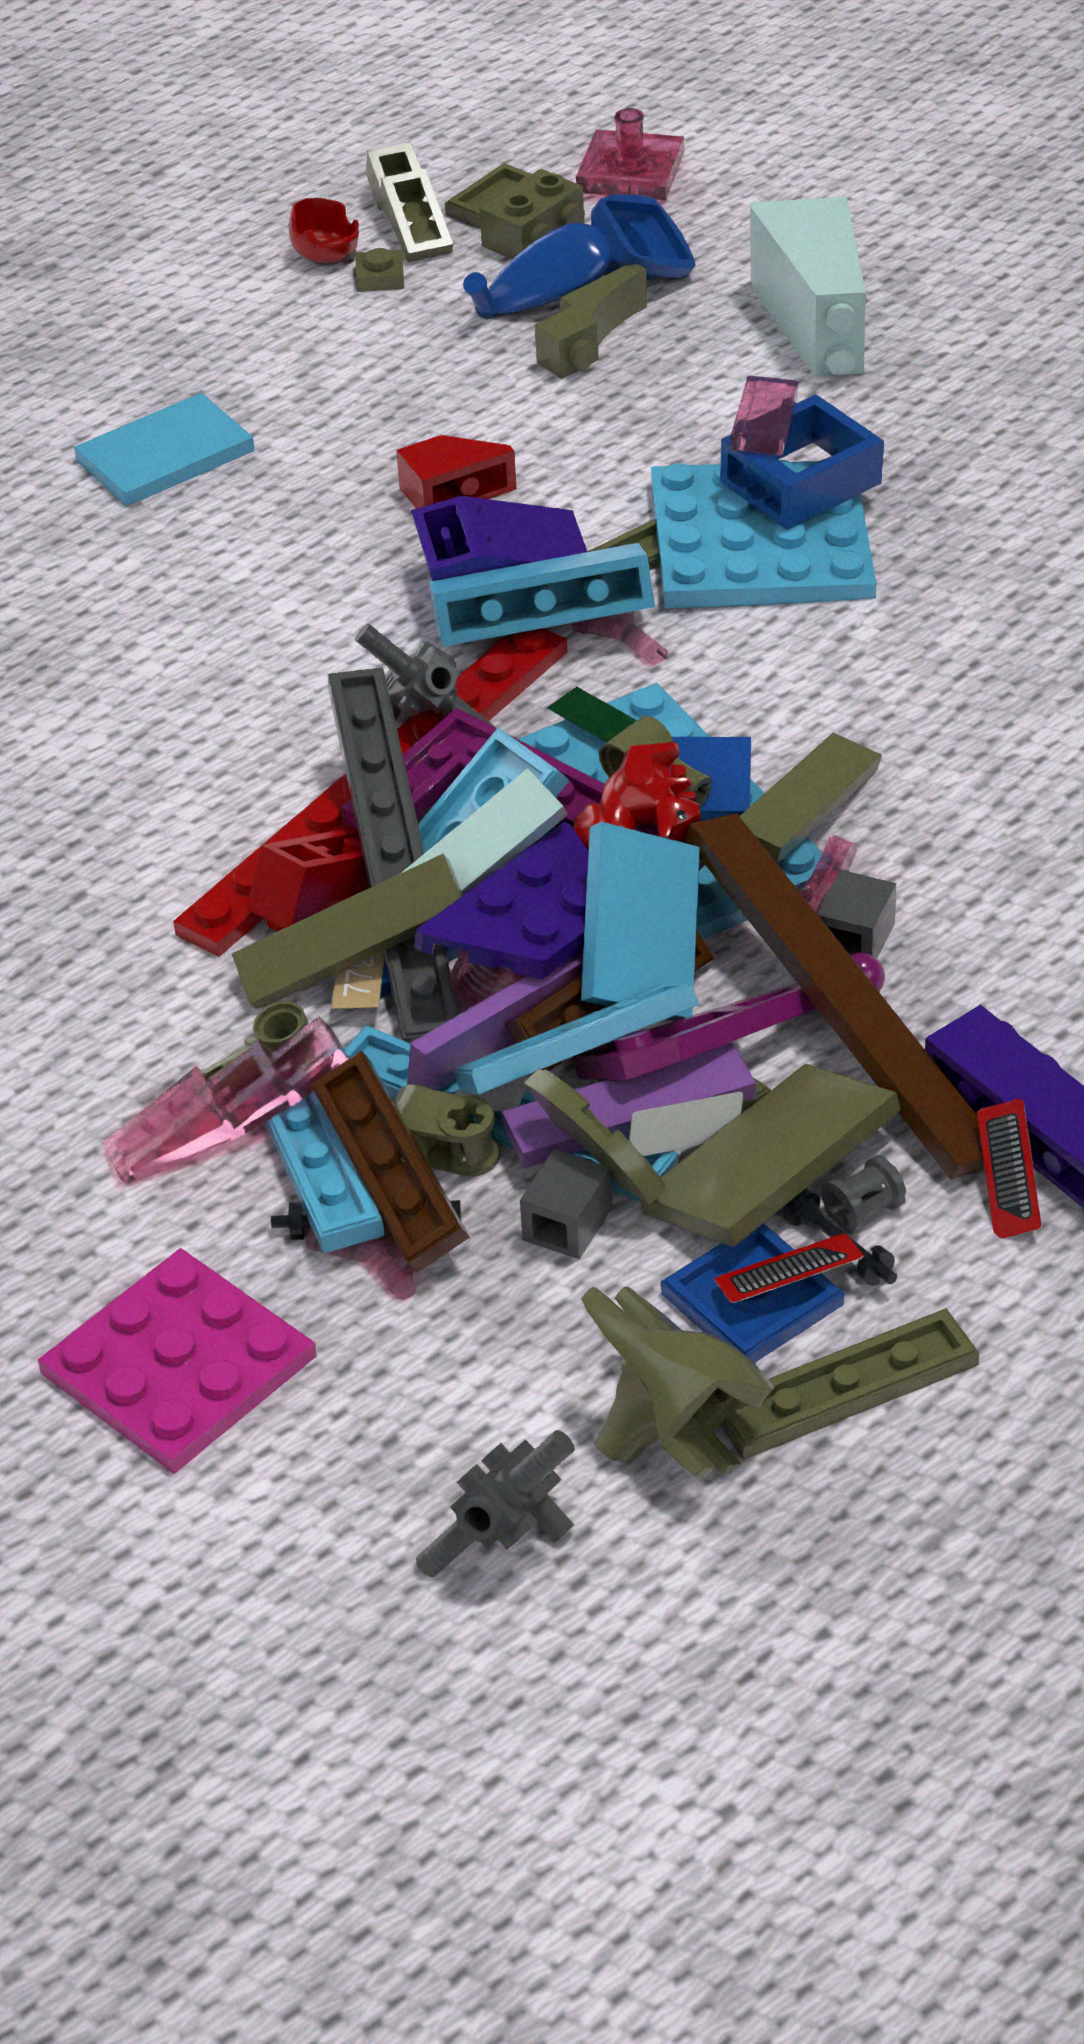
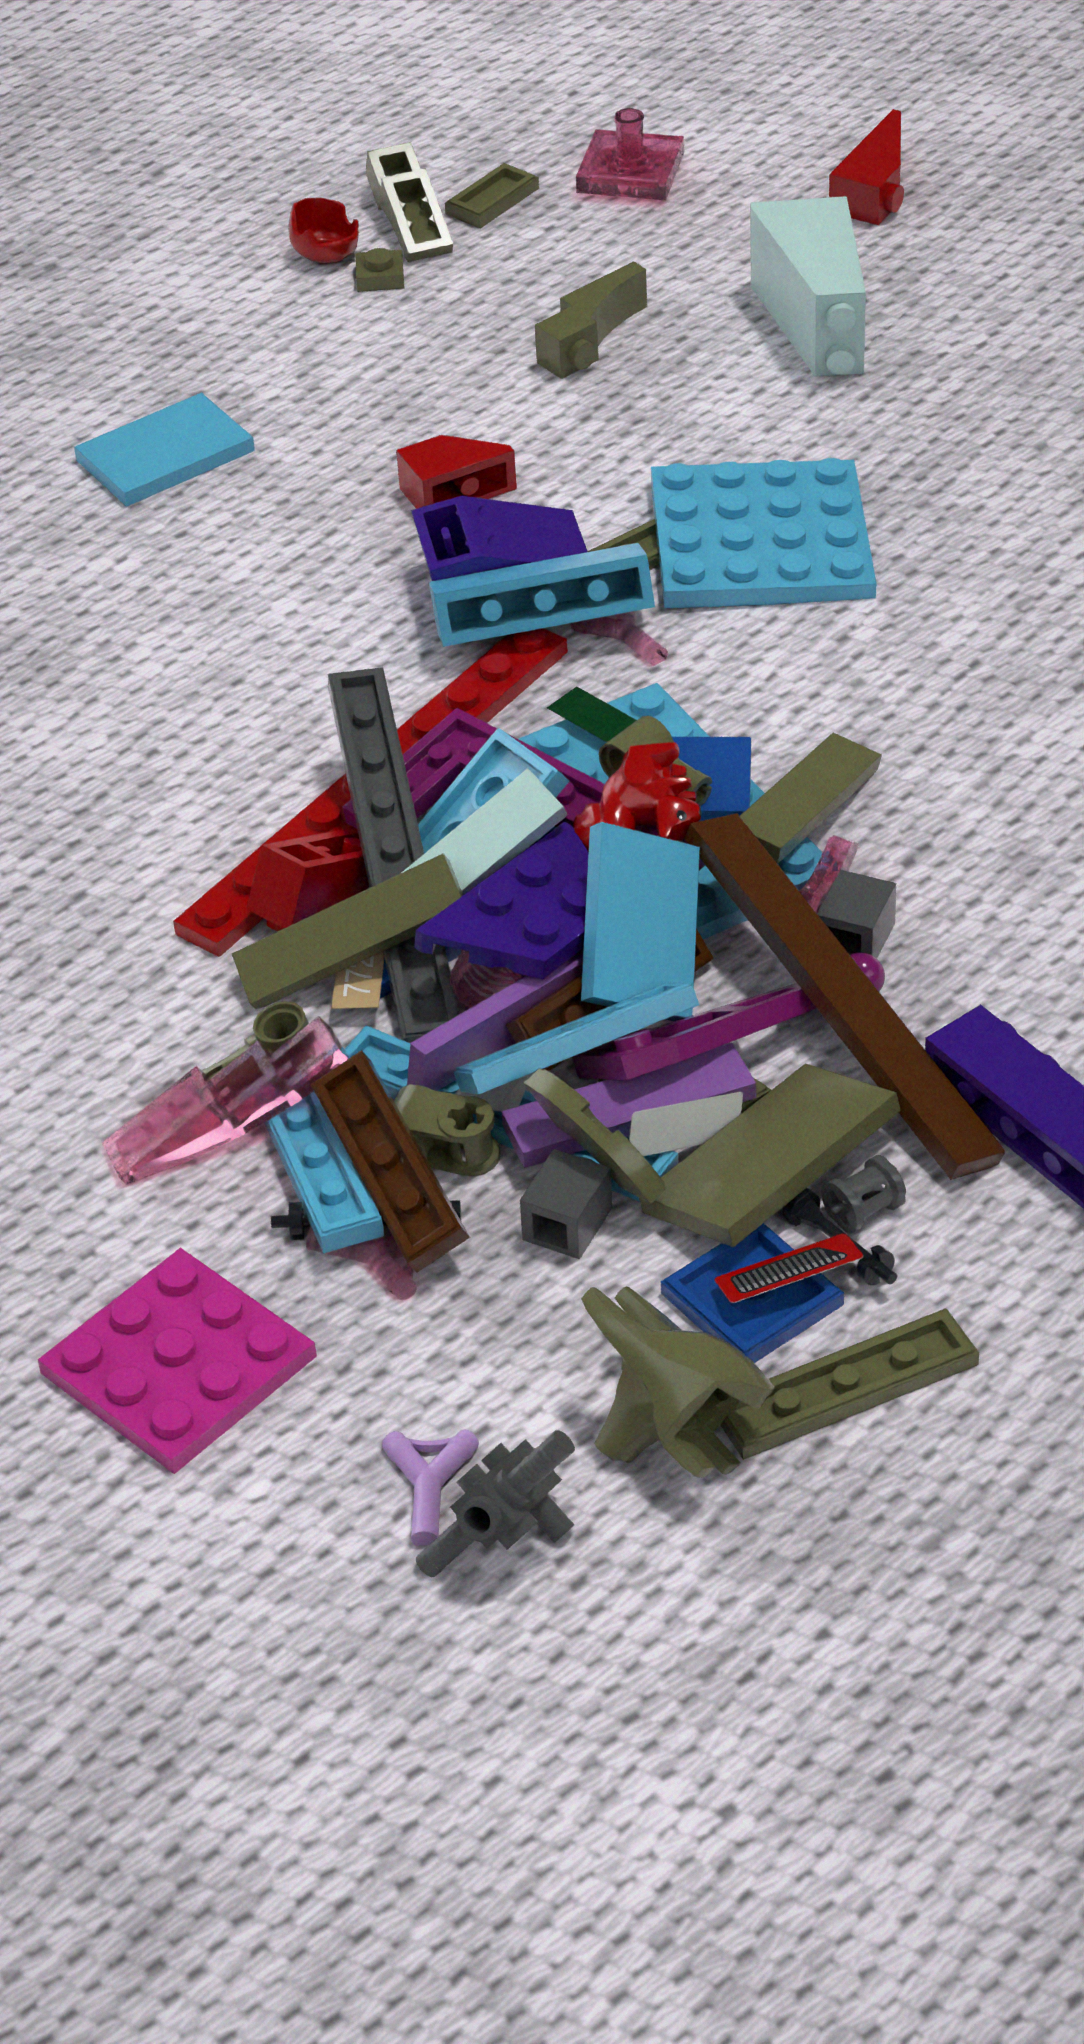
(419, 680): dark grey piece -> none
(428, 1477): none -> lavender piece
(529, 212): olive brick -> none
(621, 233): blue piece -> none
(764, 415): clear pink tile -> none
(799, 496): blue window -> none
(872, 173): none -> red slope
(1009, 1169): sticker -> none

